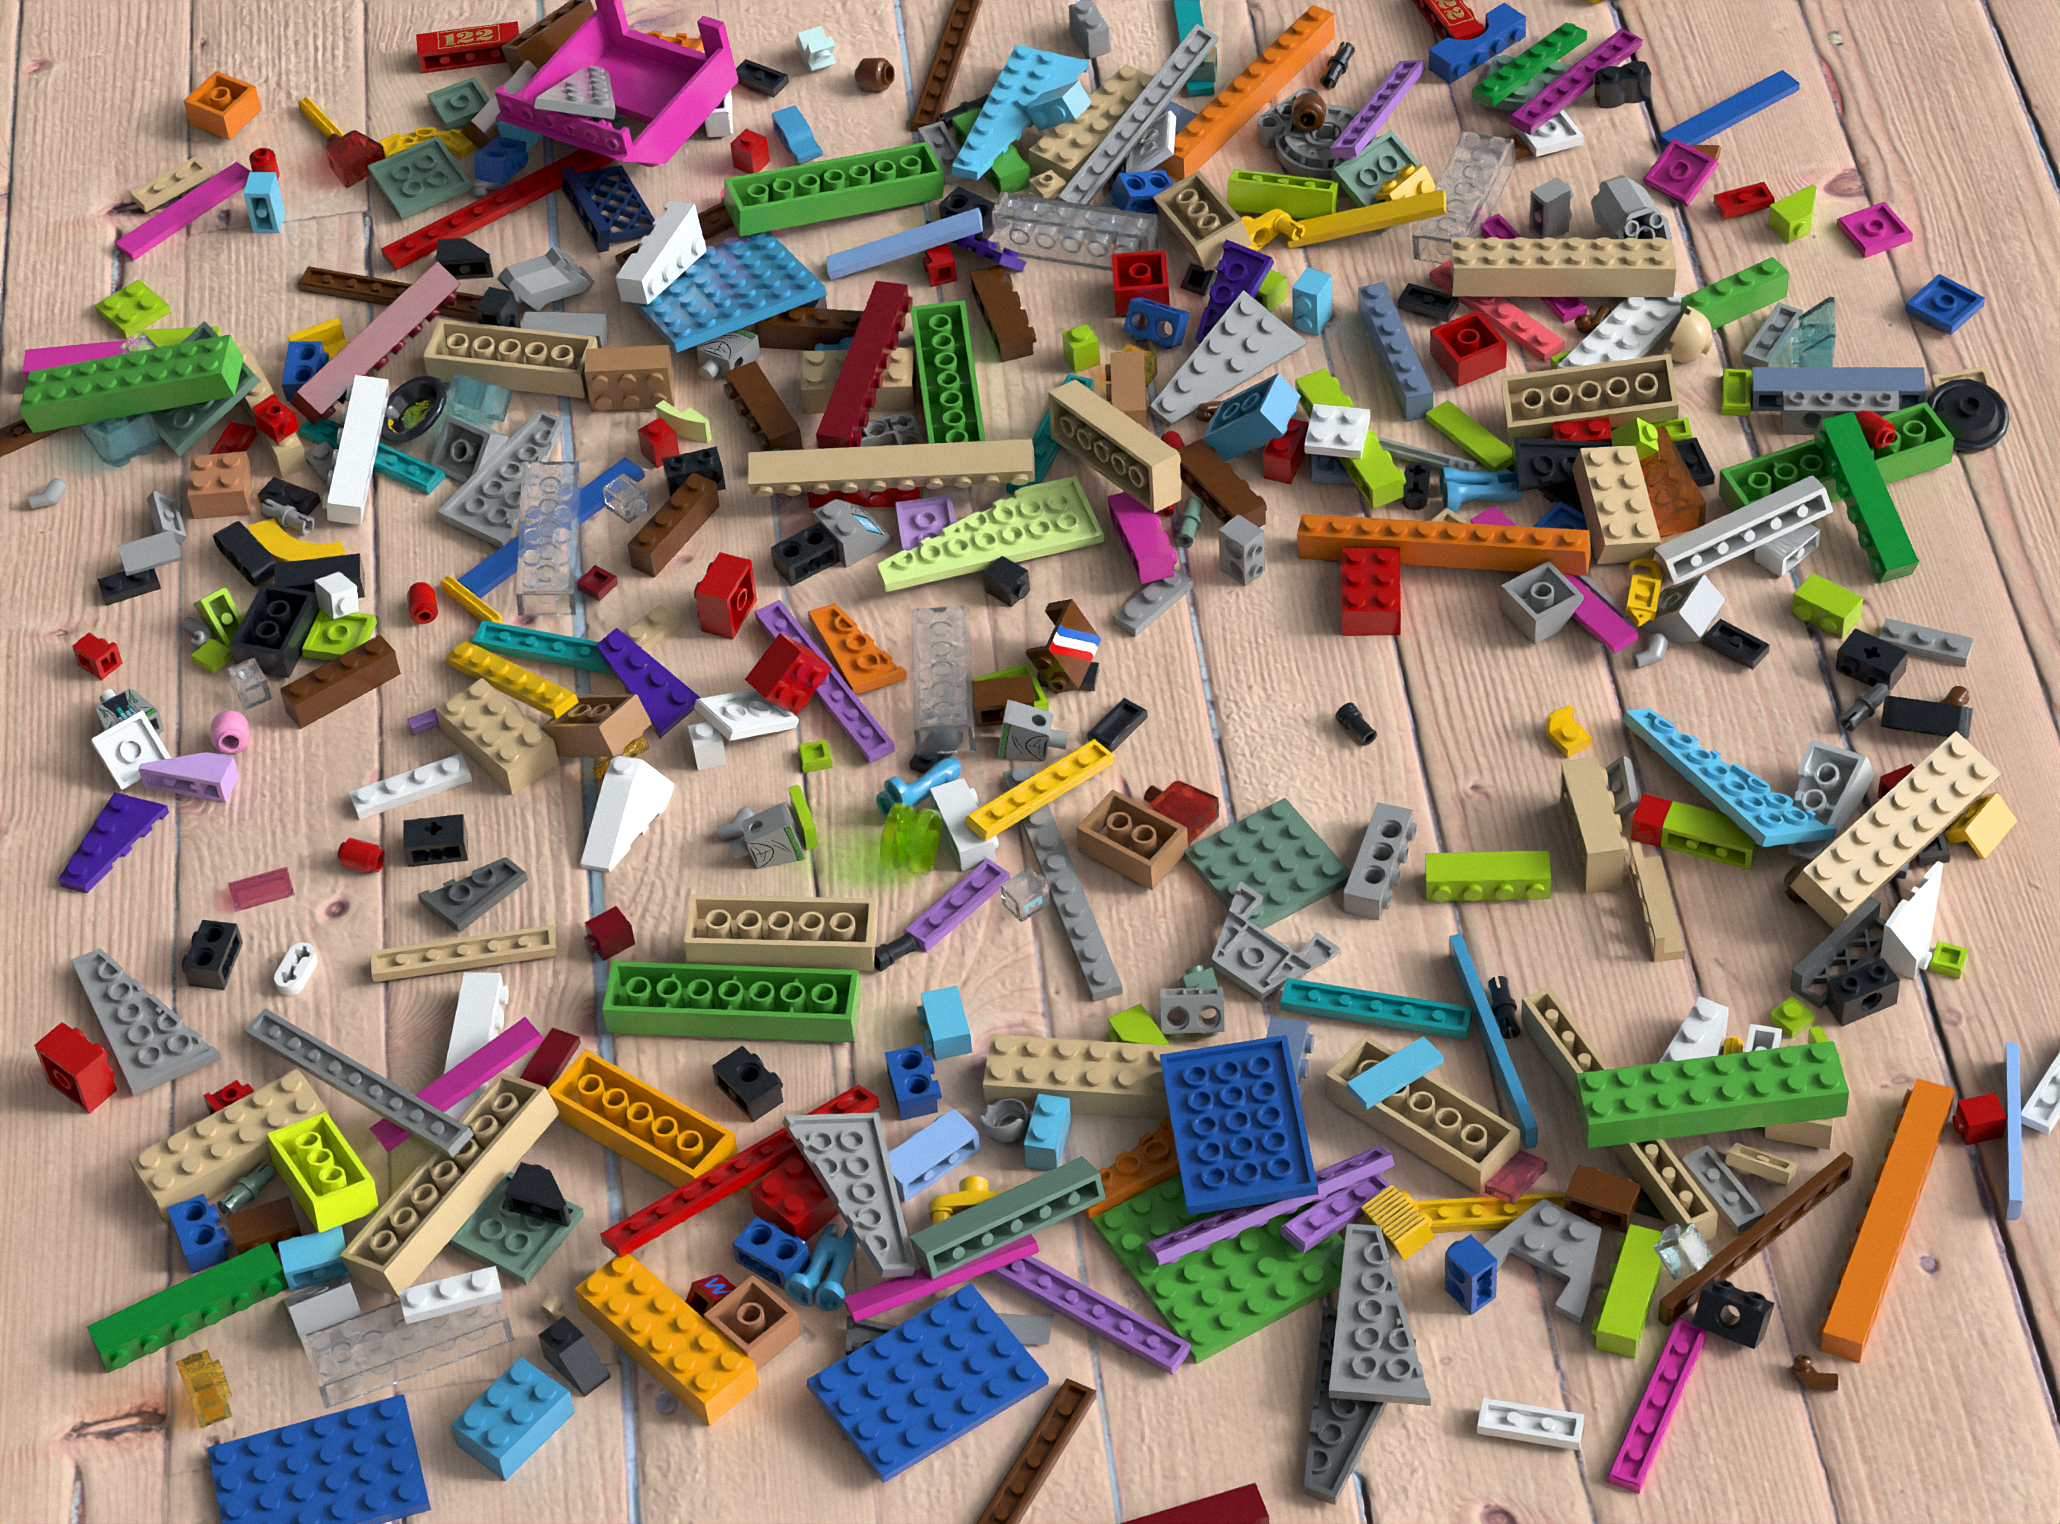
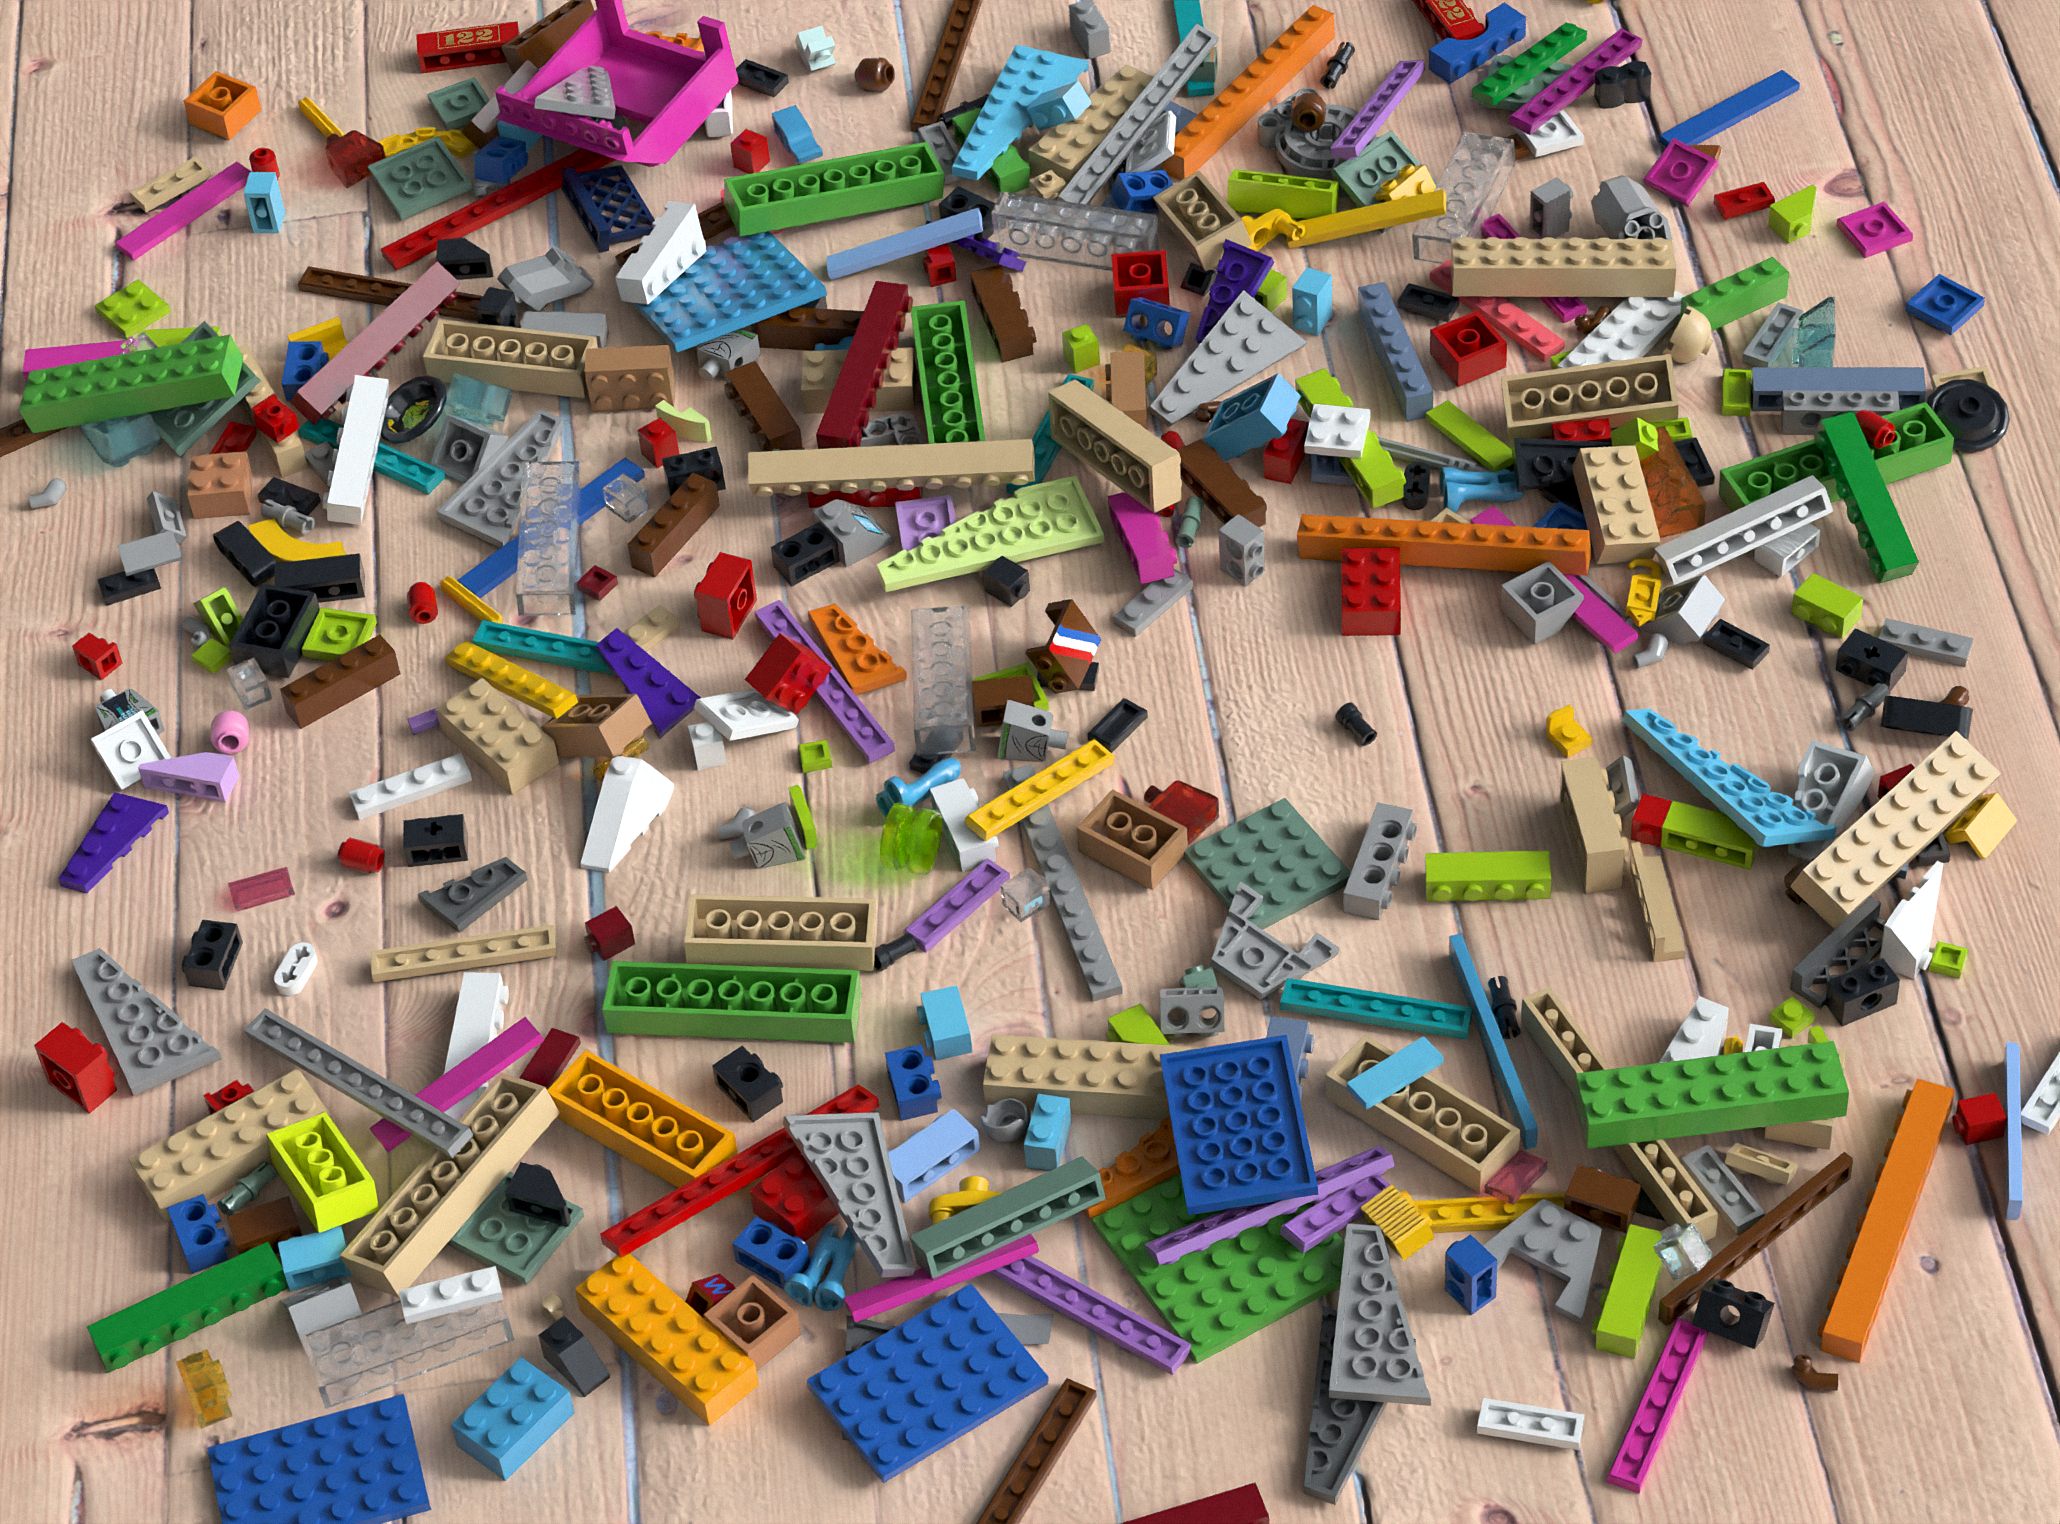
(336, 595): white brick -> none

